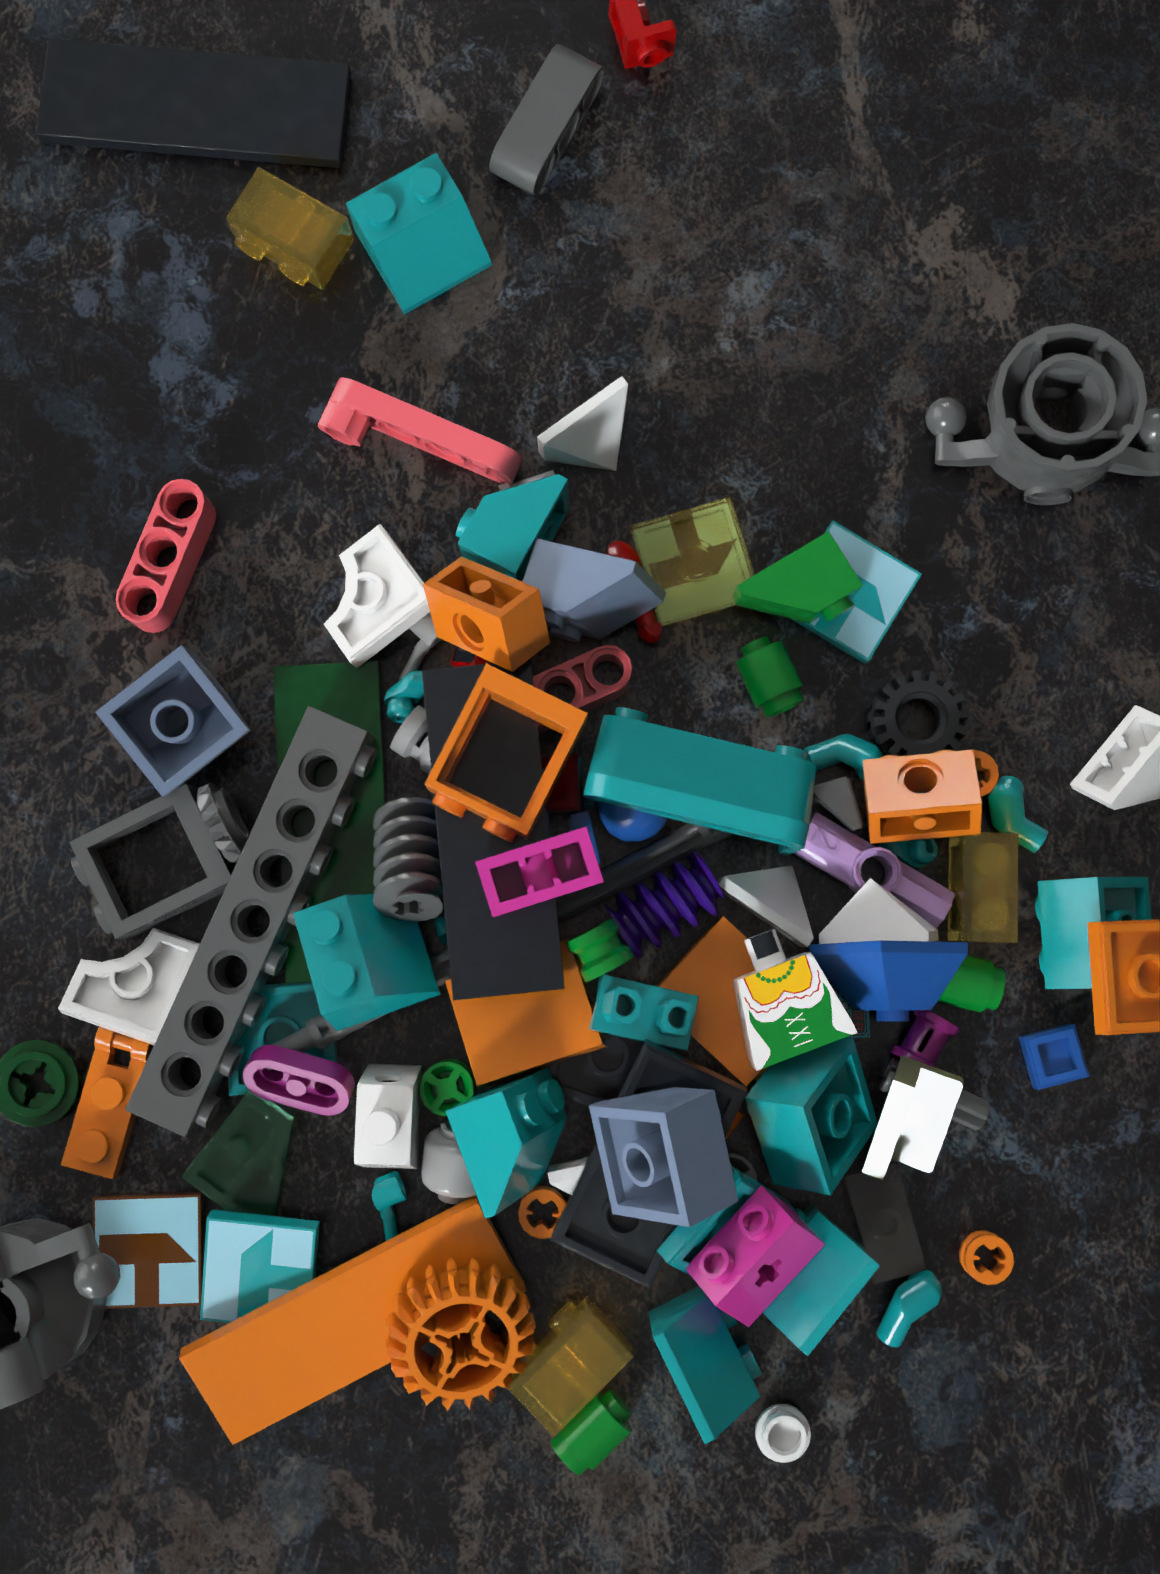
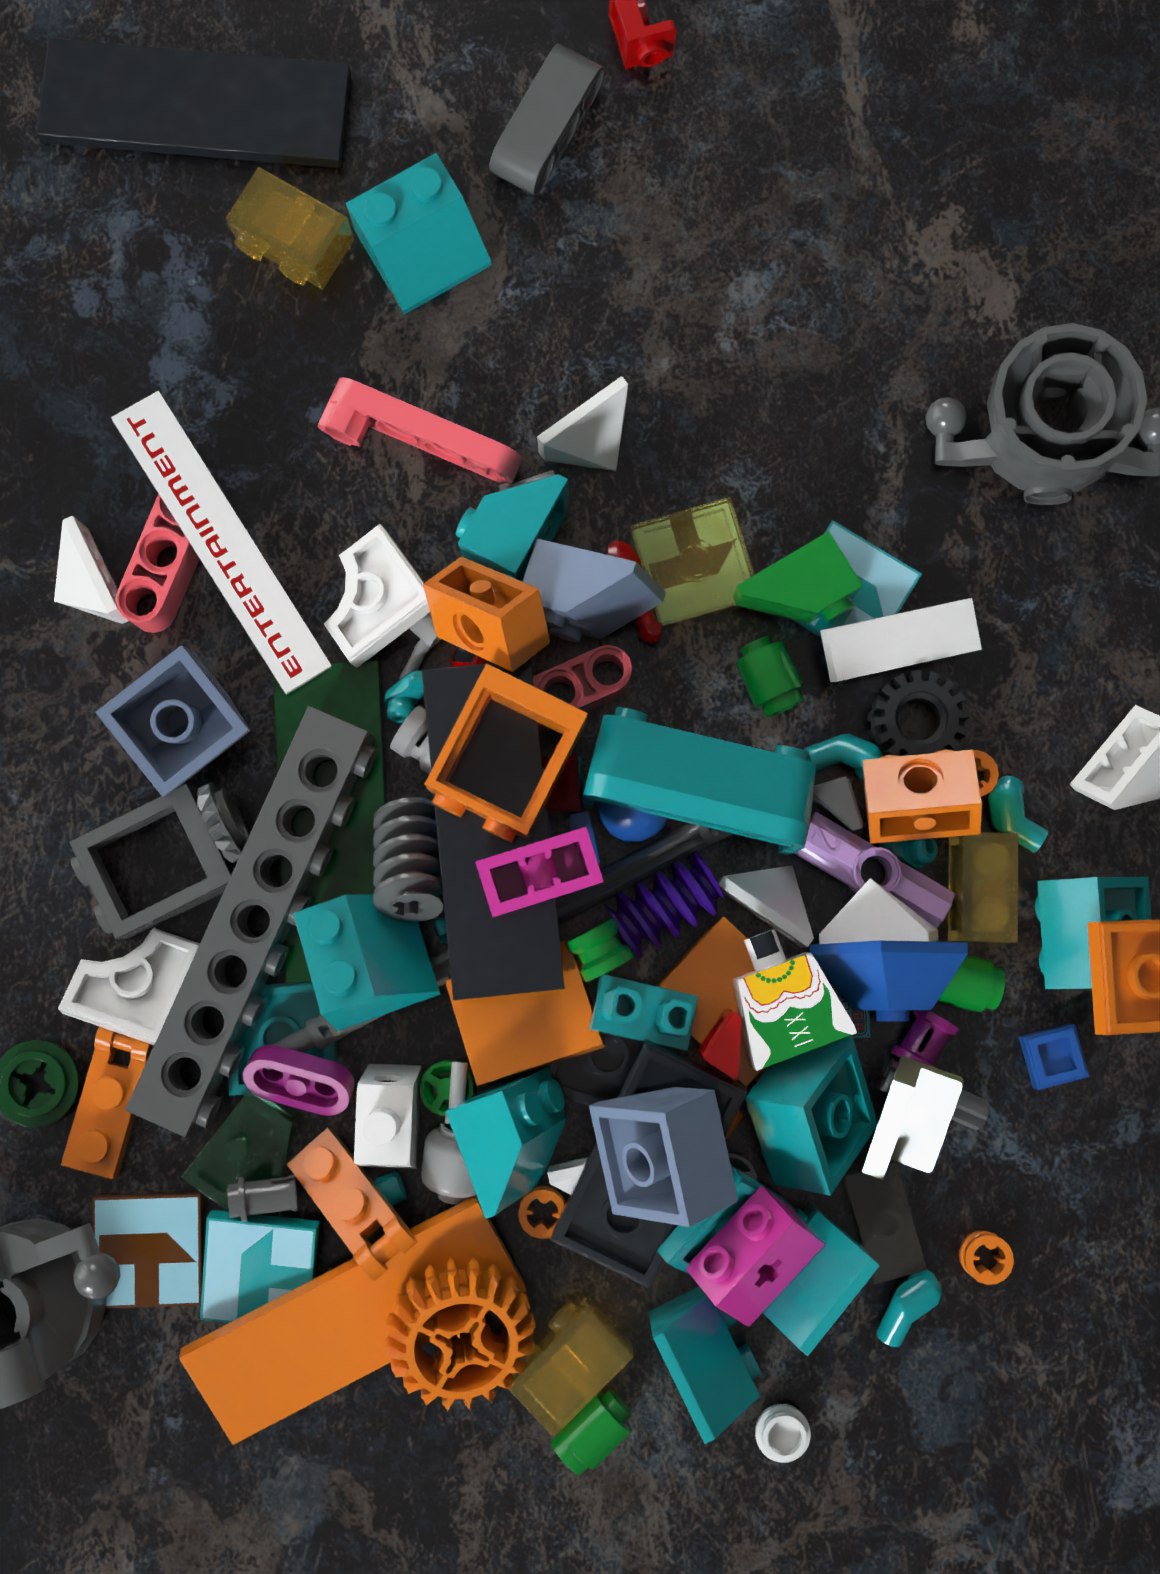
(82, 574): none -> white slope
(221, 542): none -> white tile
(261, 1196): none -> dark grey pin
(351, 1202): none -> orange plate
(457, 1085): none -> light grey piece
(722, 1044): none -> red slope
(900, 640): none -> white tile

